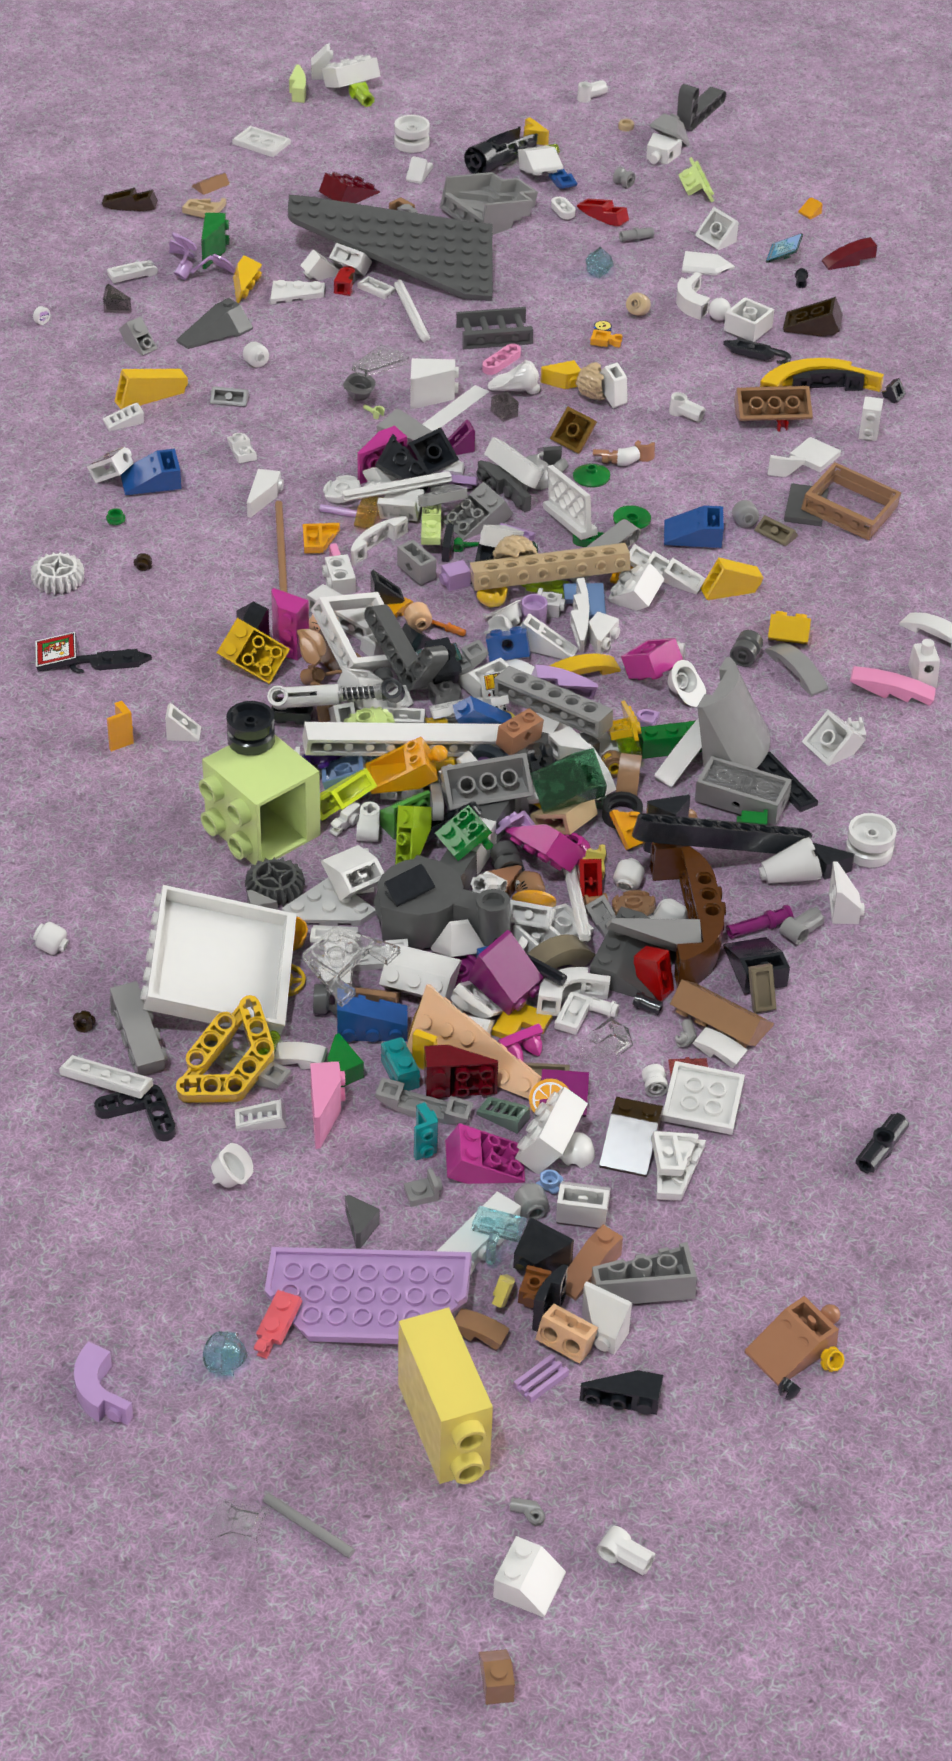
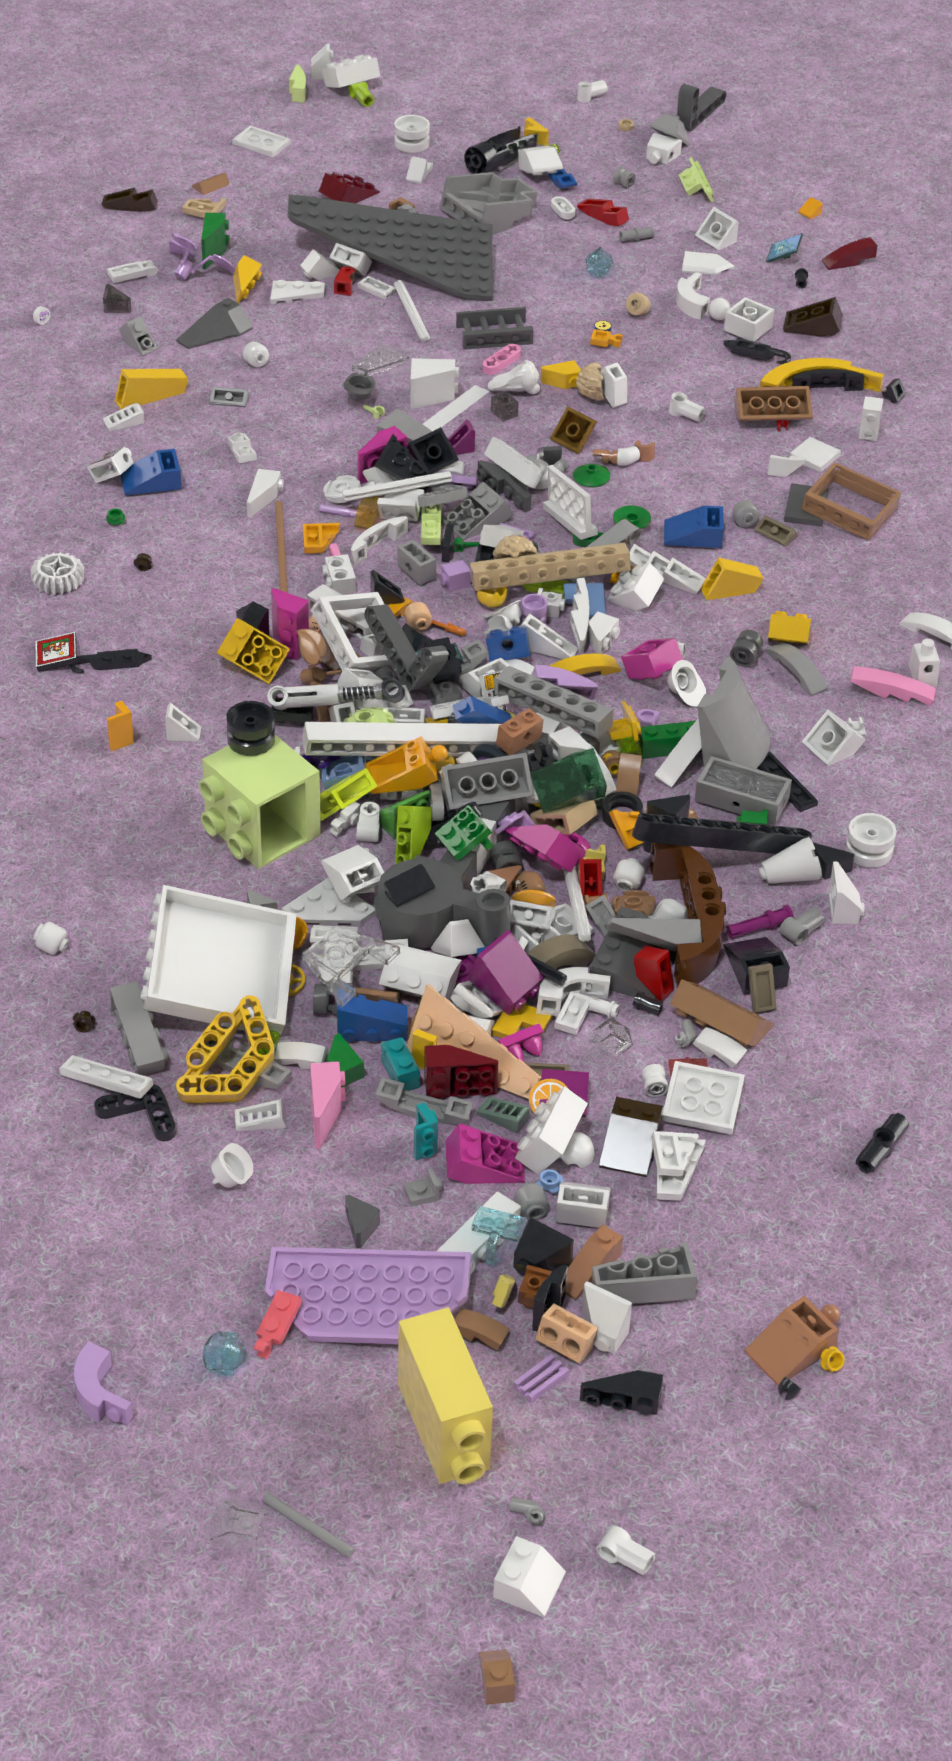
(276, 879): dark grey gear -> none

